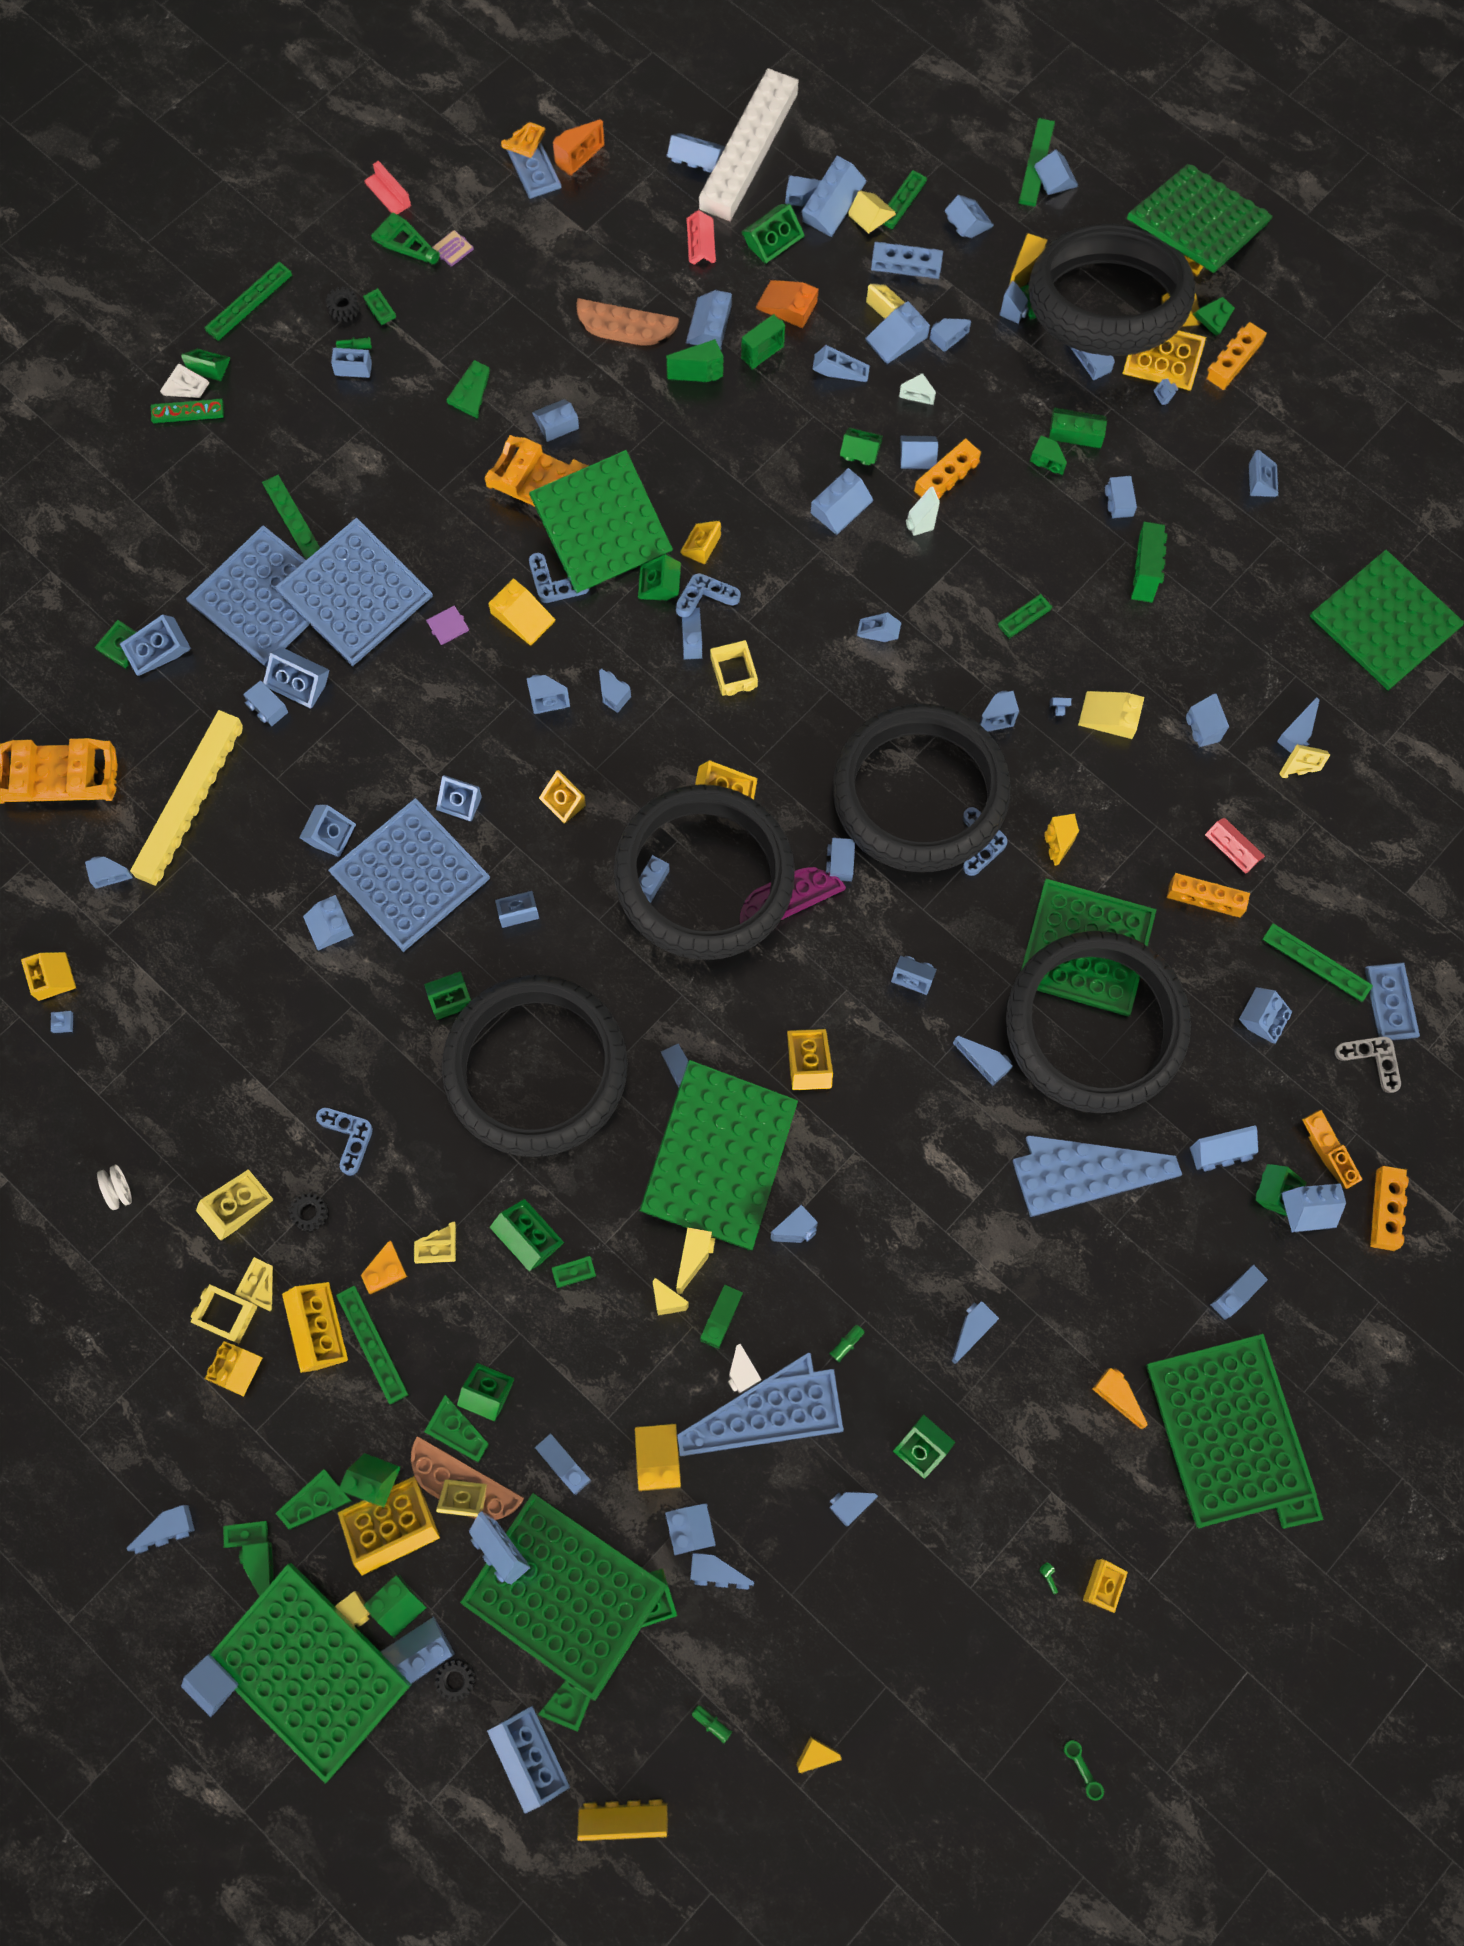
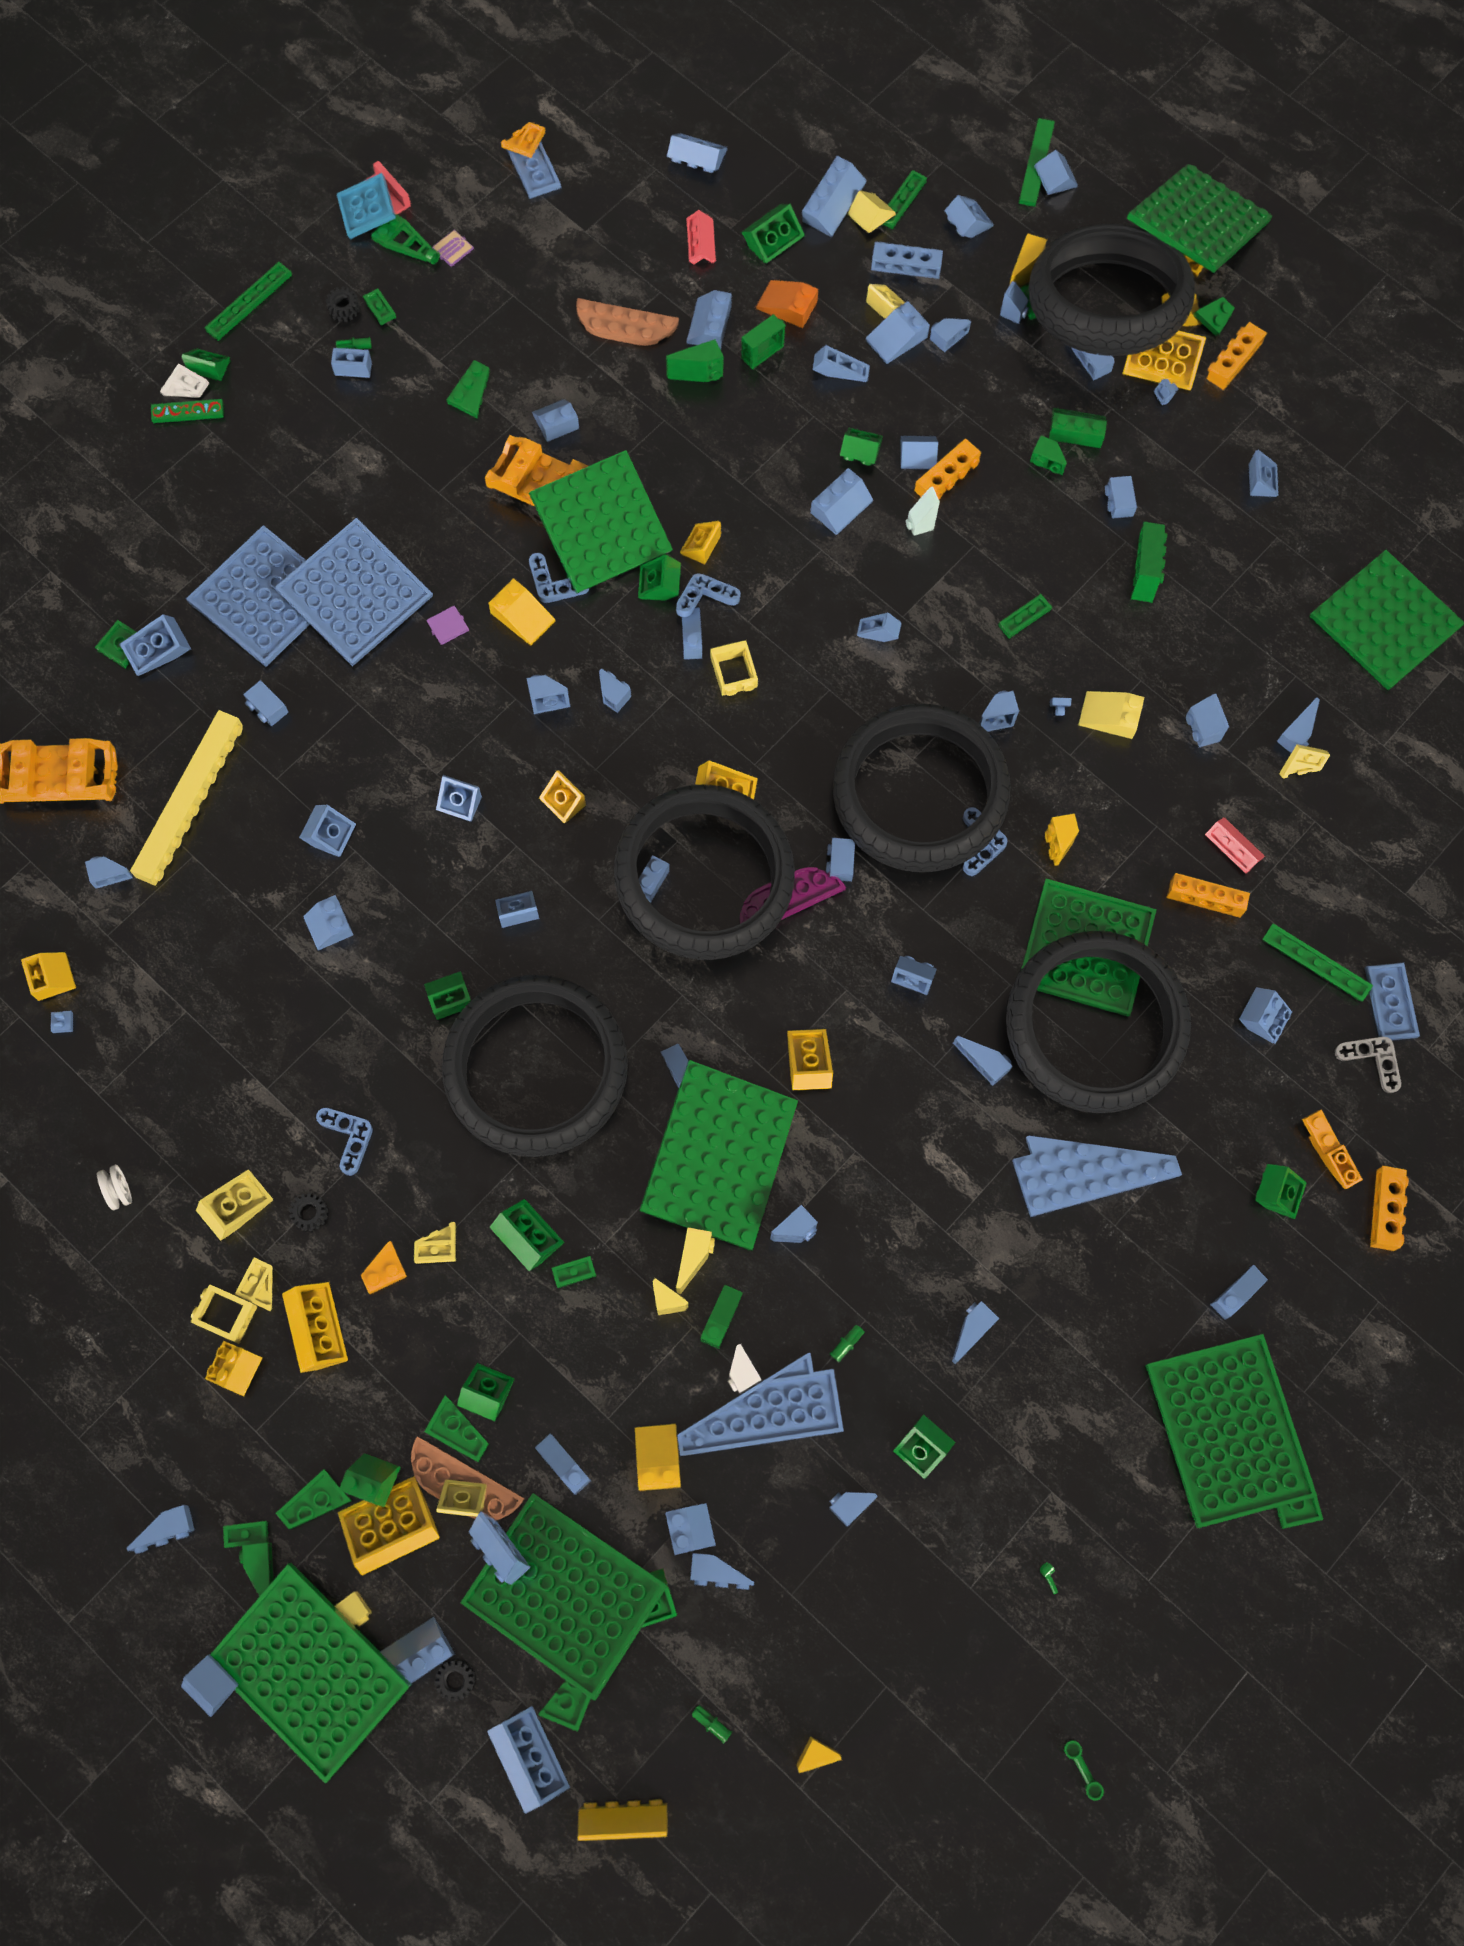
(291, 516): green plate -> none
(295, 677): medium blue slope -> none
(366, 205): none -> dark azure plate
(372, 1345): green plate -> none
(395, 1606): green slope -> none
(409, 874): medium blue plate -> none
(578, 146): orange slope -> none
(748, 145): white brick -> none
(800, 190): medium blue slope -> none
(918, 390): light aqua slope -> none
(1105, 1585): yellow slope -> none
(1118, 1393): light orange slope -> none
(1225, 1148): medium blue slope -> none
(1314, 1207): medium blue slope -> none

